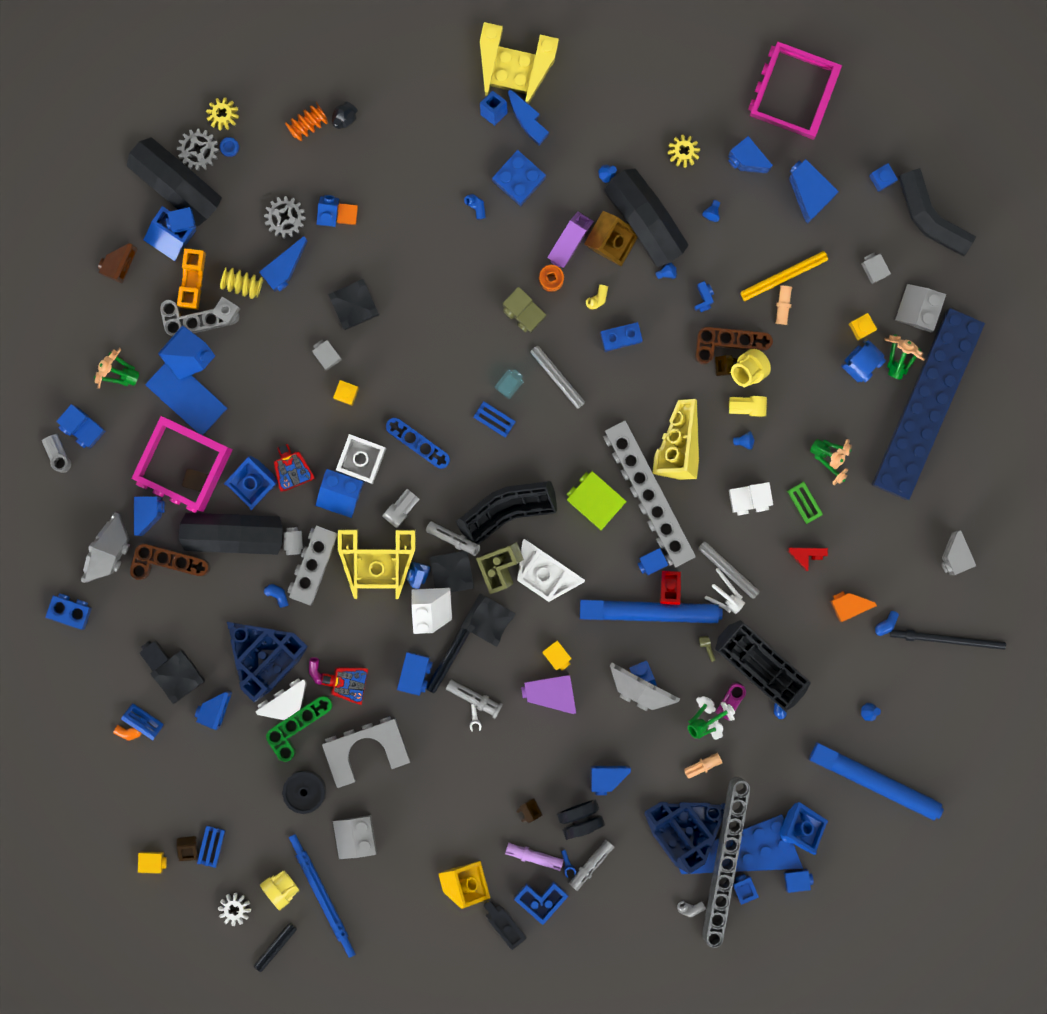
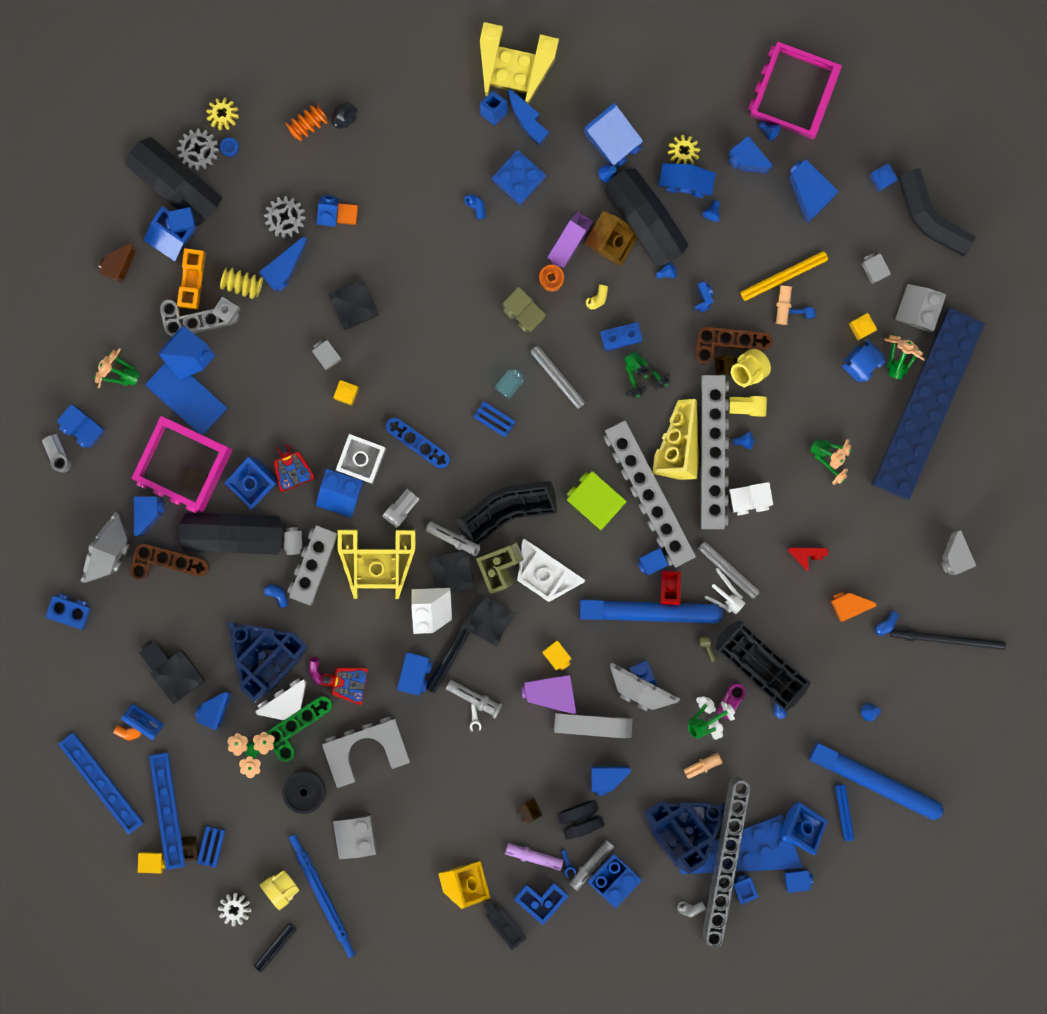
(101, 783): none -> blue tile
(167, 811): none -> blue tile
(261, 744): none -> light nougat plant
(417, 574): blue bracket -> none
(593, 725): none -> light grey beam
(613, 136): none -> slope
(614, 880): none -> blue slope
(642, 372): none -> plant
(687, 179): none -> blue brick
(710, 383): none -> light grey brick
(771, 131): none -> blue rock
(809, 312): none -> blue hand
(812, 500): bright green tile -> none
(844, 812): none -> blue axle

